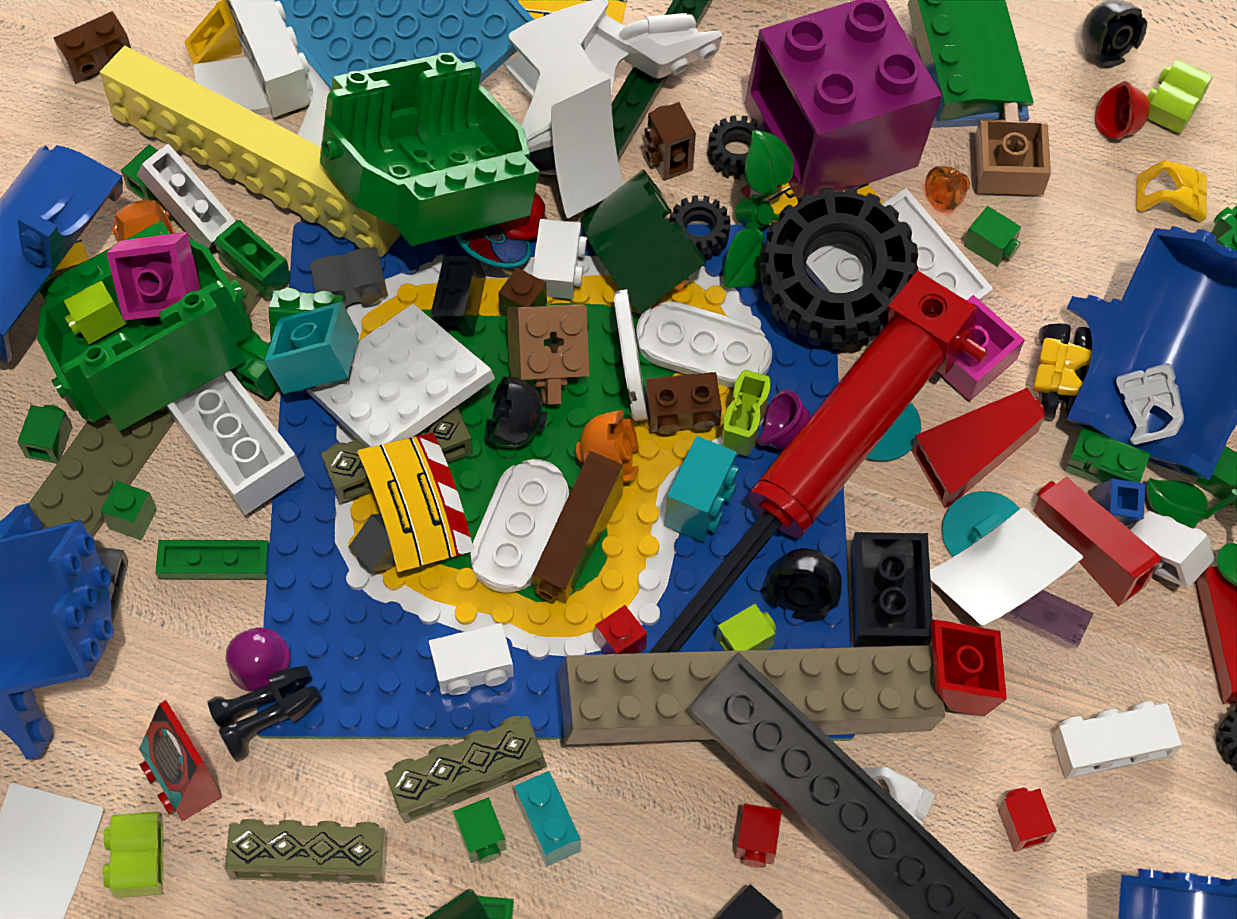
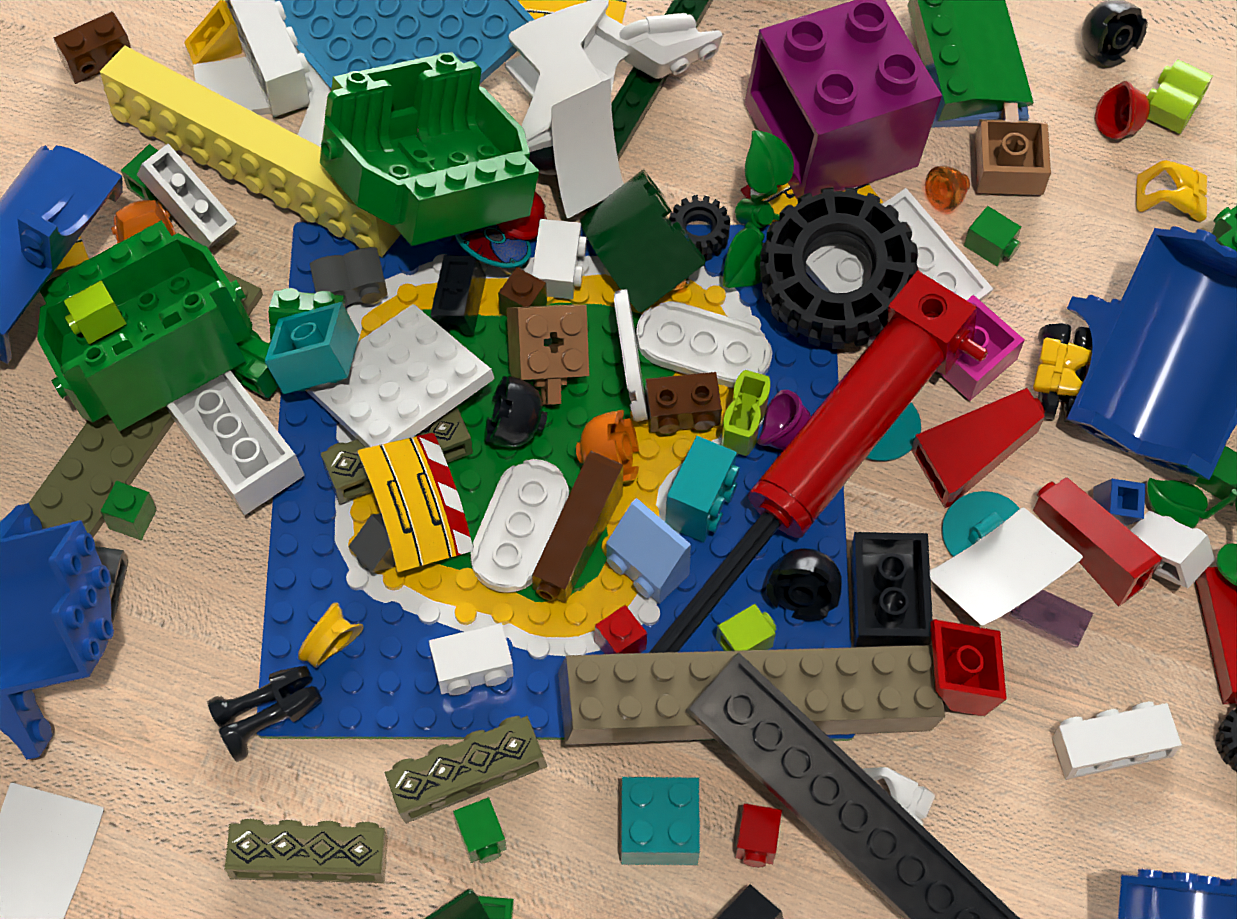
(45, 433): green brick -> none
(135, 855): lime brick -> none
(152, 273): dark pink brick -> none
(176, 766): slope -> none
(212, 559): green plate -> none
(252, 259): green brick -> none
(255, 656): magenta helmet -> none
(328, 637): none -> yellow piece
(547, 818): teal brick -> none
(648, 552): none -> light blue slope
(660, 821): none -> teal brick
(670, 141): reddish brown brick -> none
(727, 133): black tyre -> none
(1026, 819): red brick -> none
(1104, 458): green brick -> none
(1150, 389): white piece -> none

